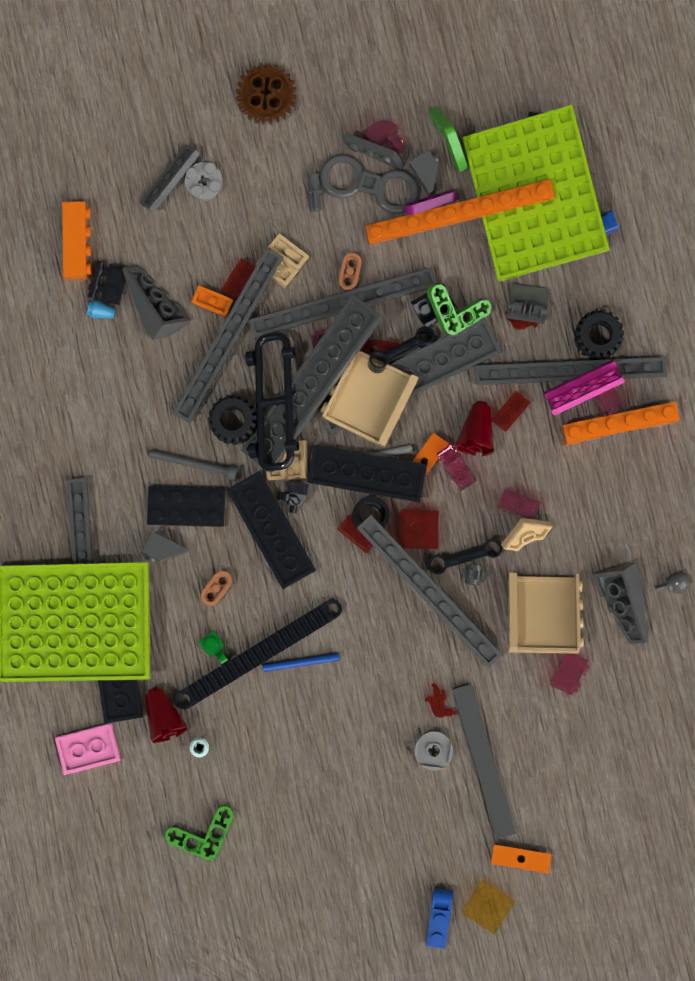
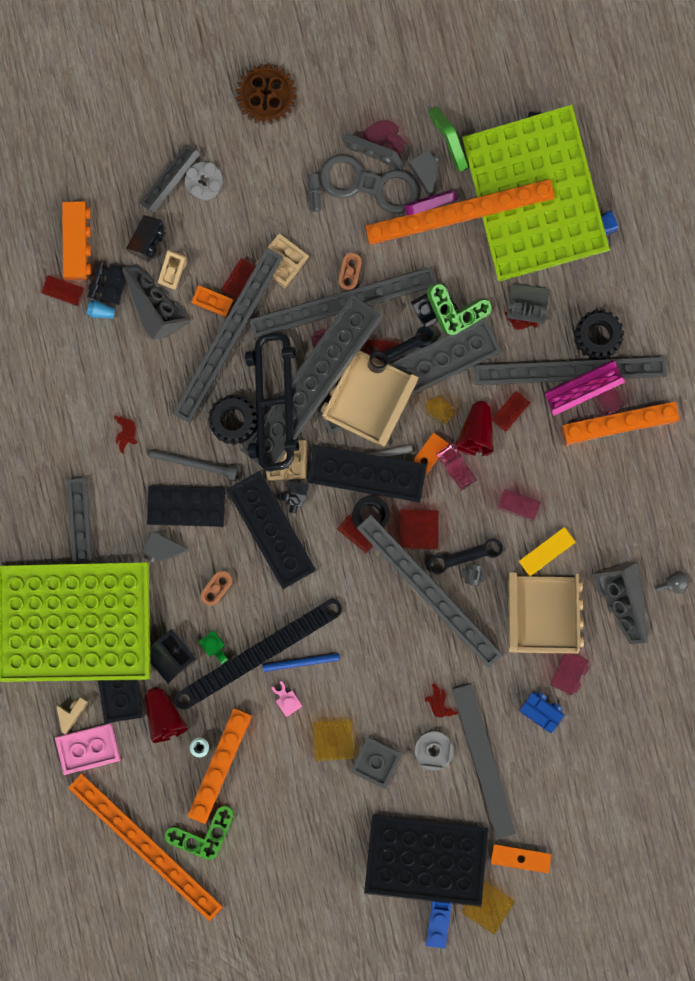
(62, 290): none -> clear red plate
(68, 719): none -> tan slope
(127, 434): none -> clear red piece
(145, 847): none -> orange plate
(146, 238): none -> black slope
(170, 656): none -> black slope
(172, 269): none -> tan slope
(219, 766): none -> orange arch
(288, 701): none -> bright pink plate
(333, 740): none -> clear yellow plate
(376, 762): none -> dark grey plate
(426, 861): none -> black plate
(439, 410): none -> clear yellow brick
(525, 532): tan tile -> none
(542, 712): none -> blue brick
(547, 551): none -> yellow tile

